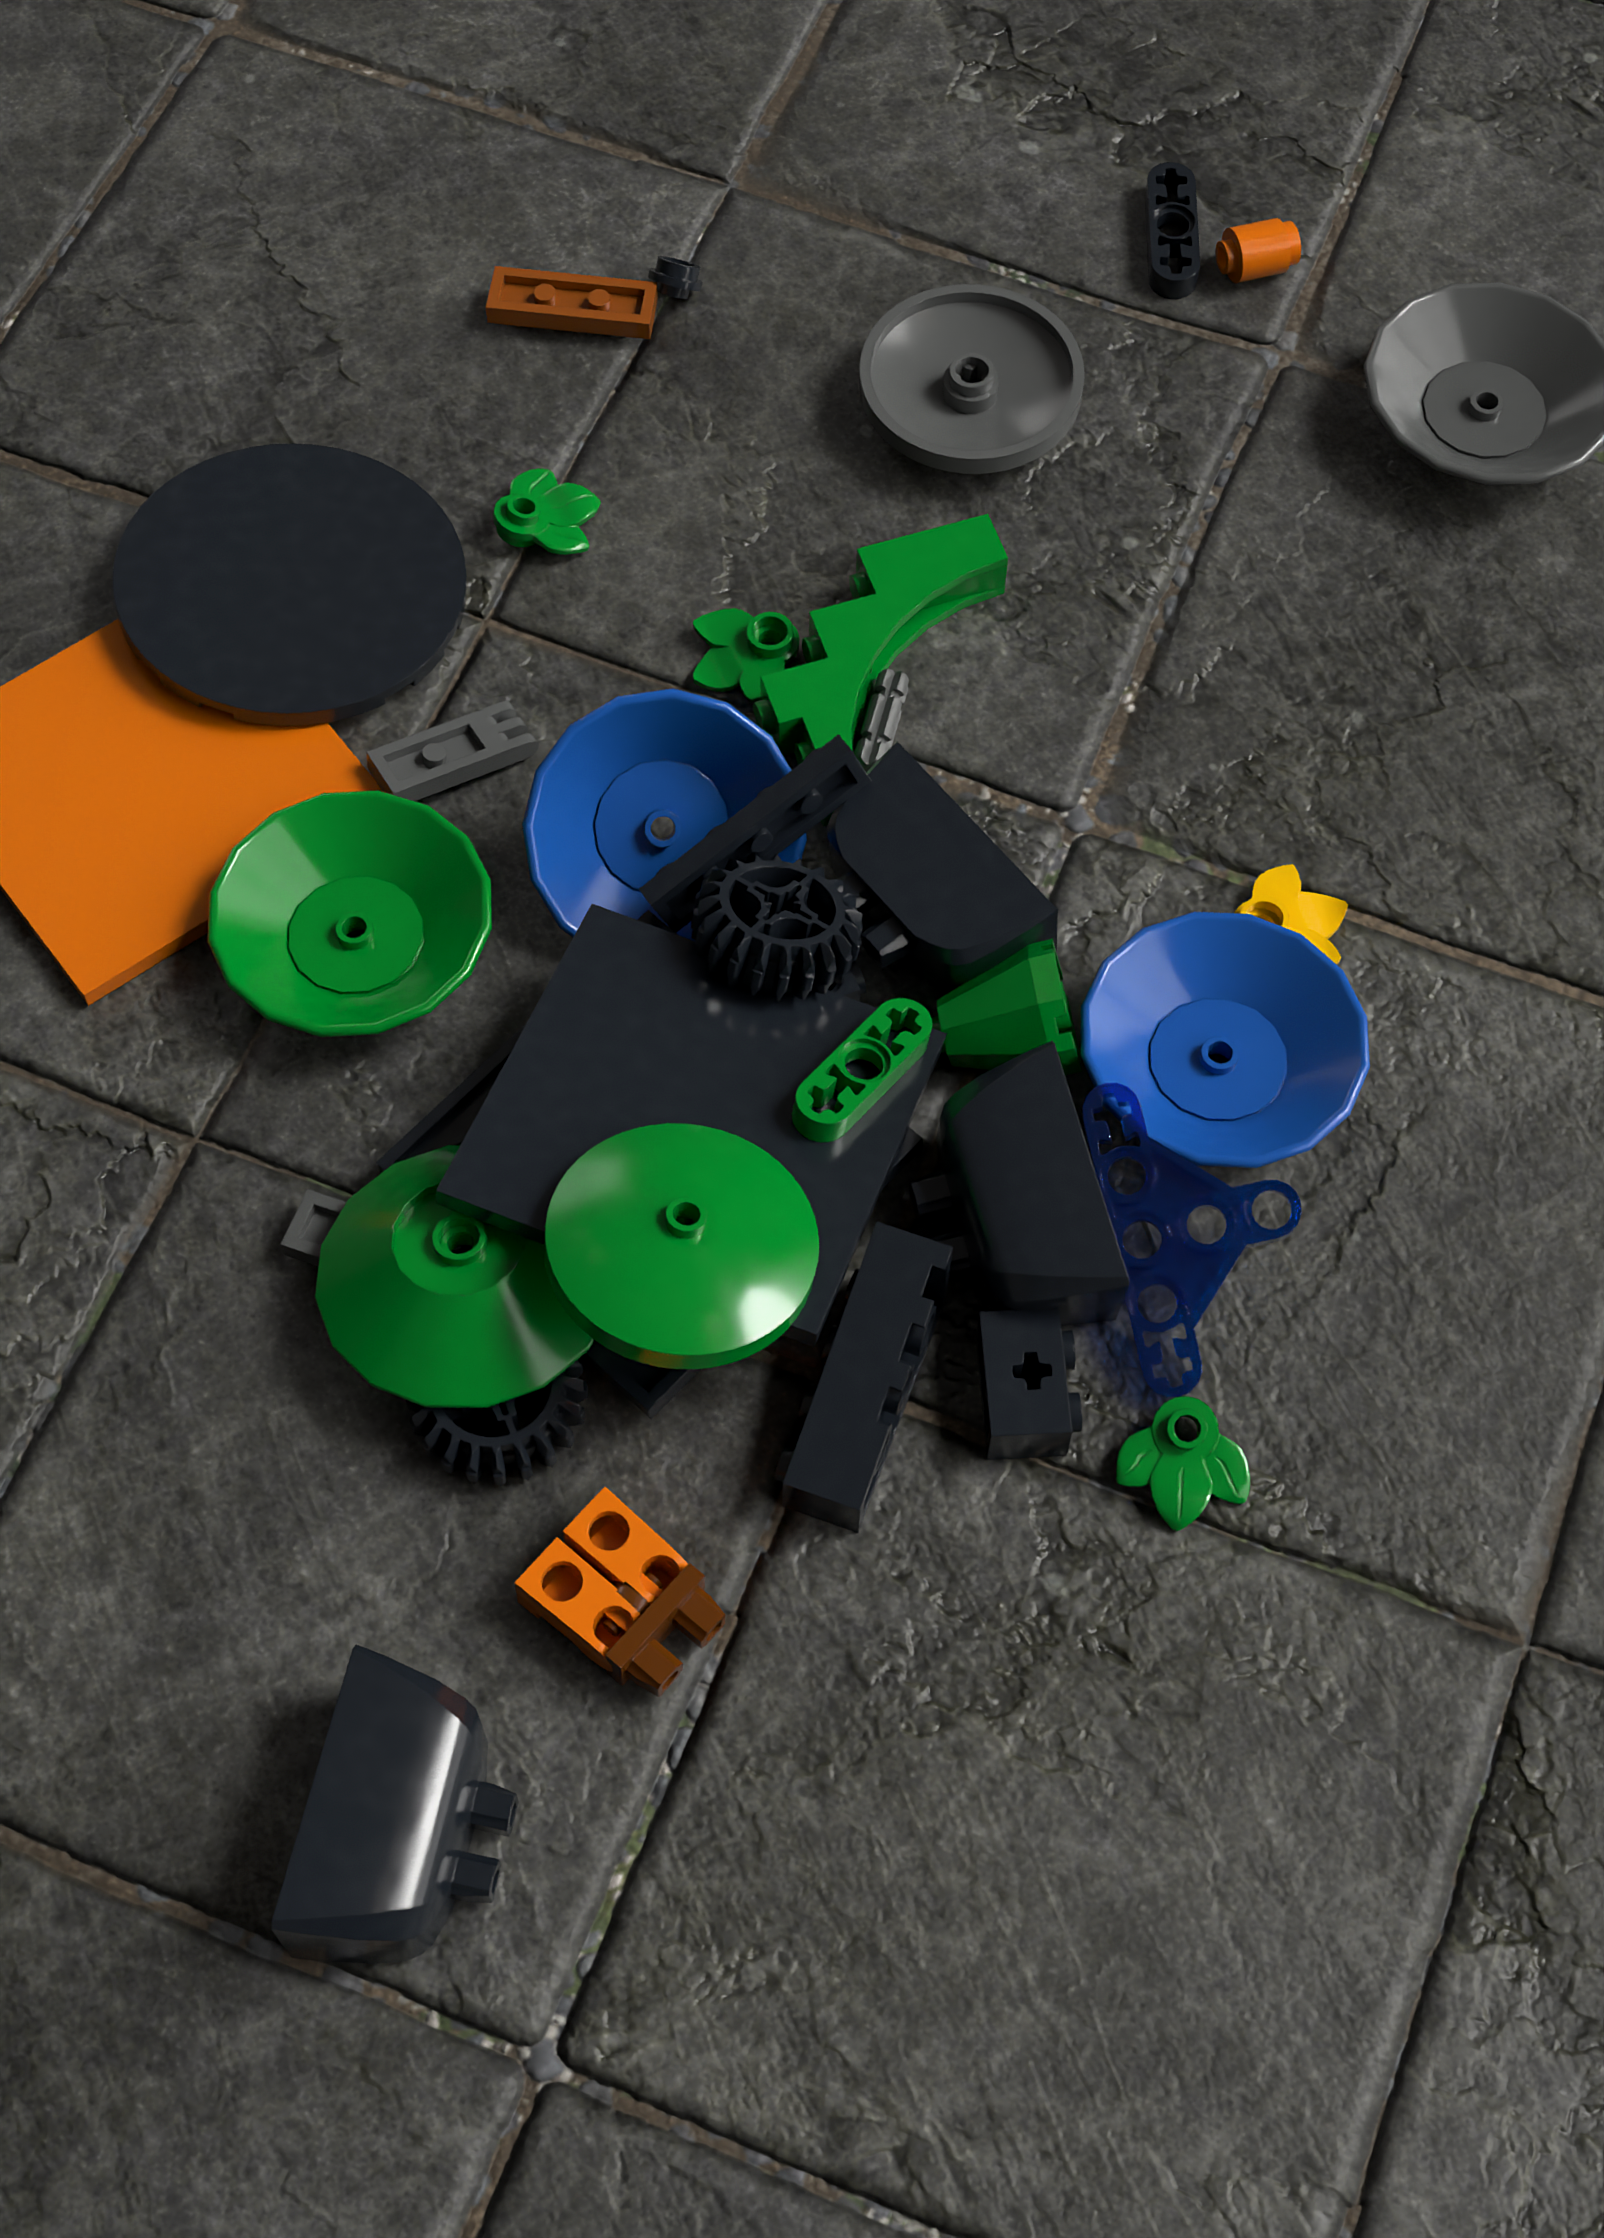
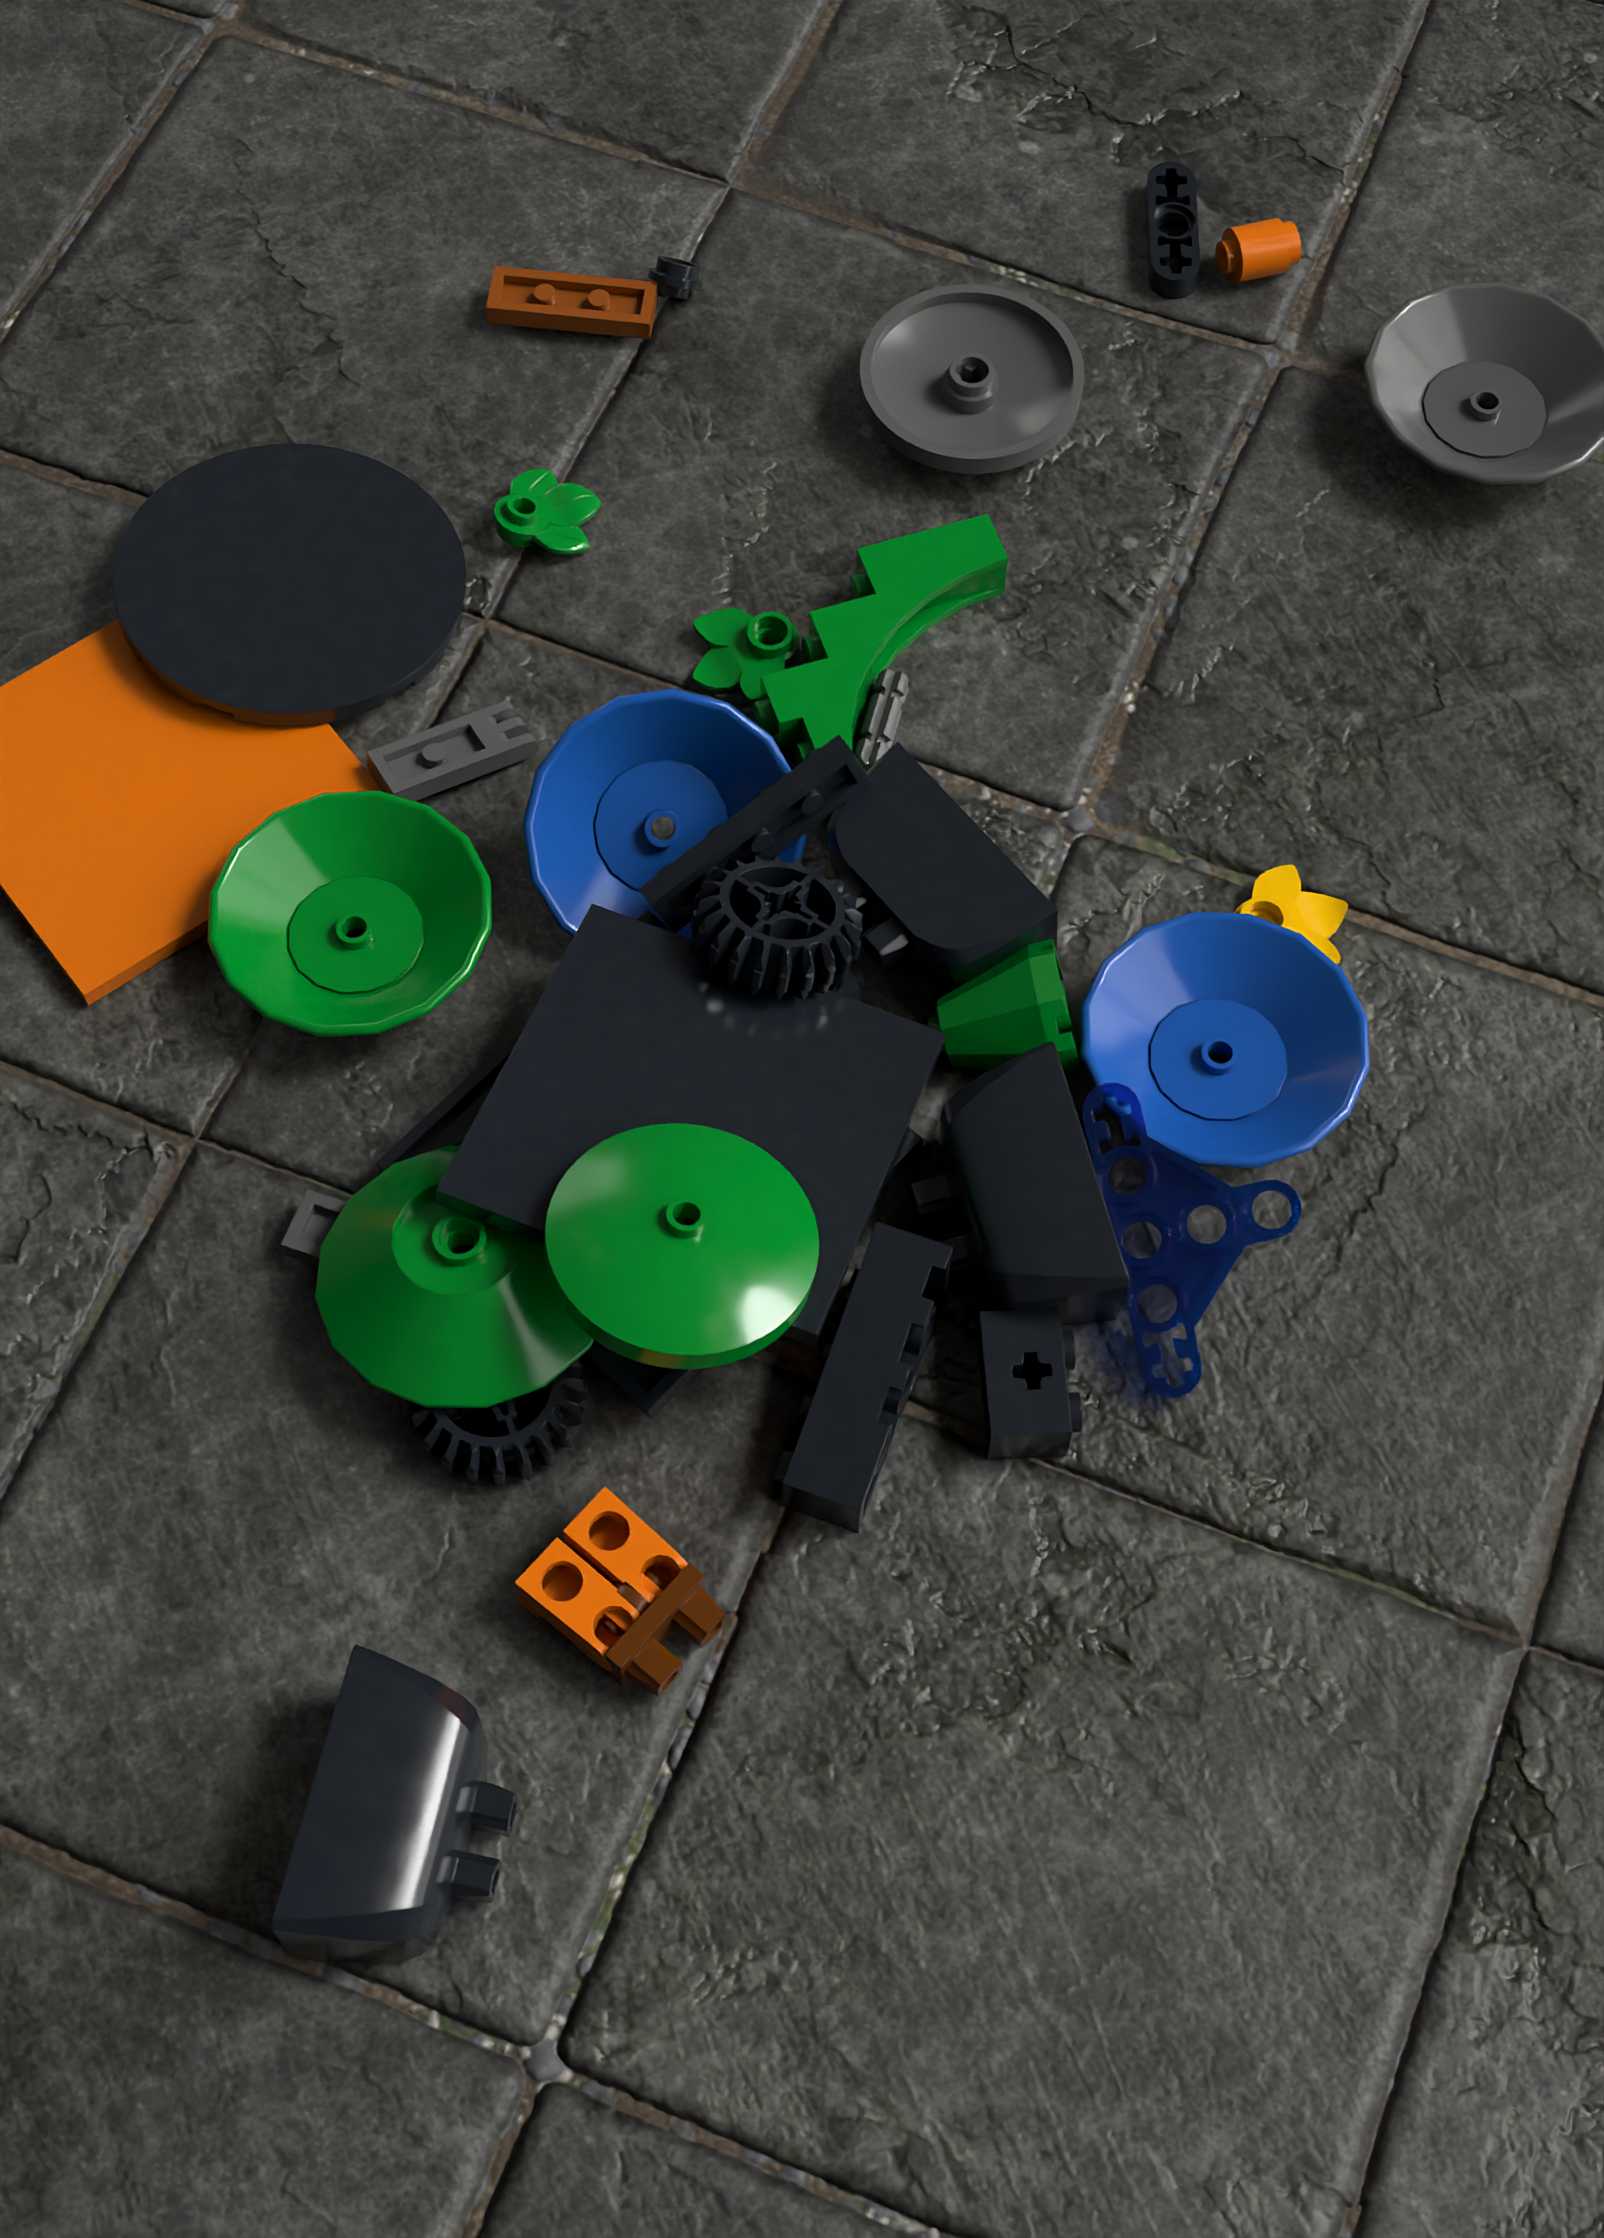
(856, 1094): green beam -> none
(1184, 1472): green plate -> none

